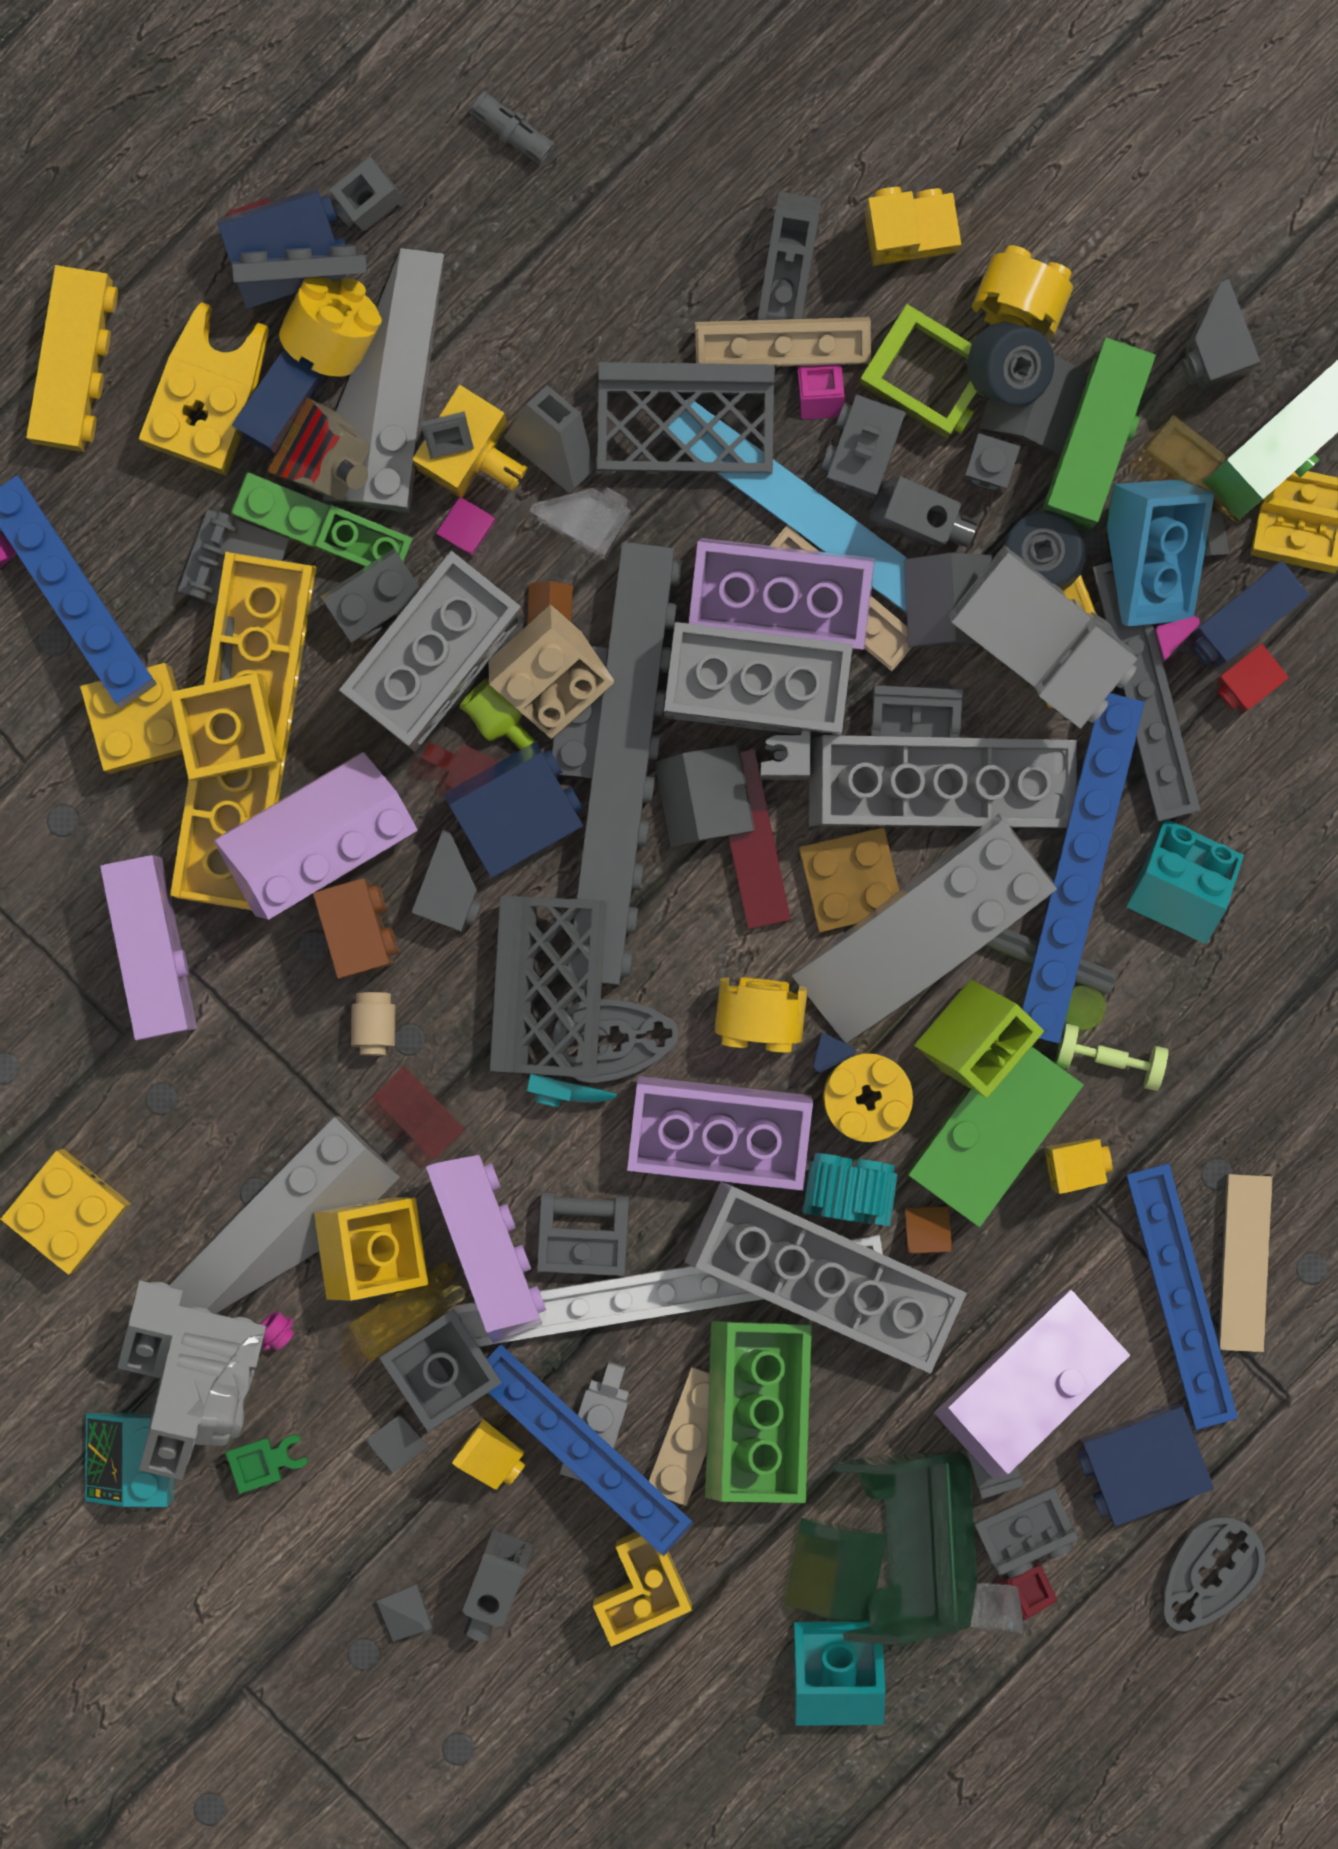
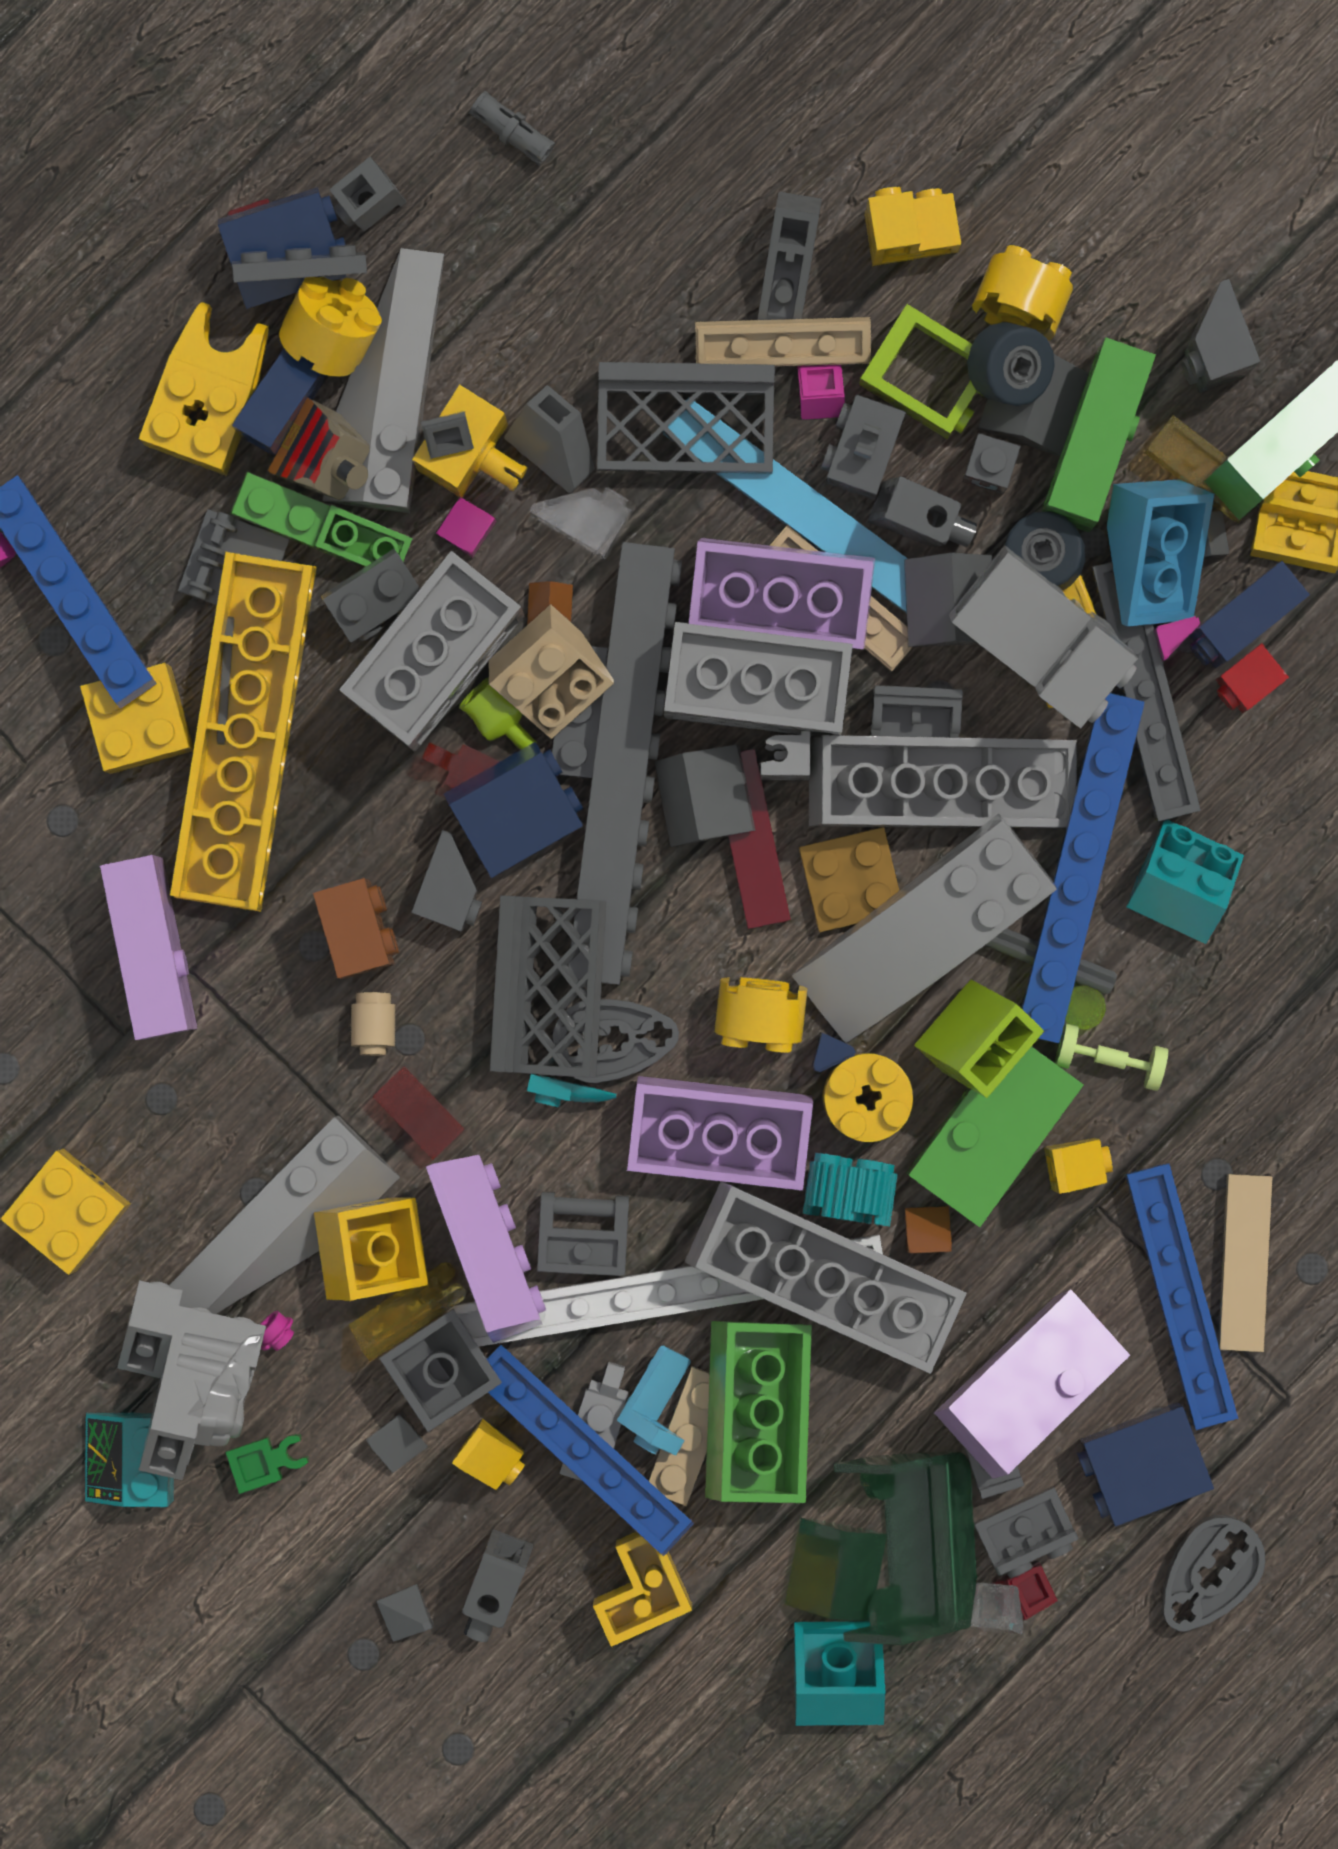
(71, 359): yellow brick -> none
(225, 727): yellow brick -> none
(314, 836): lavender slope -> none
(650, 1399): none -> medium azure bracket

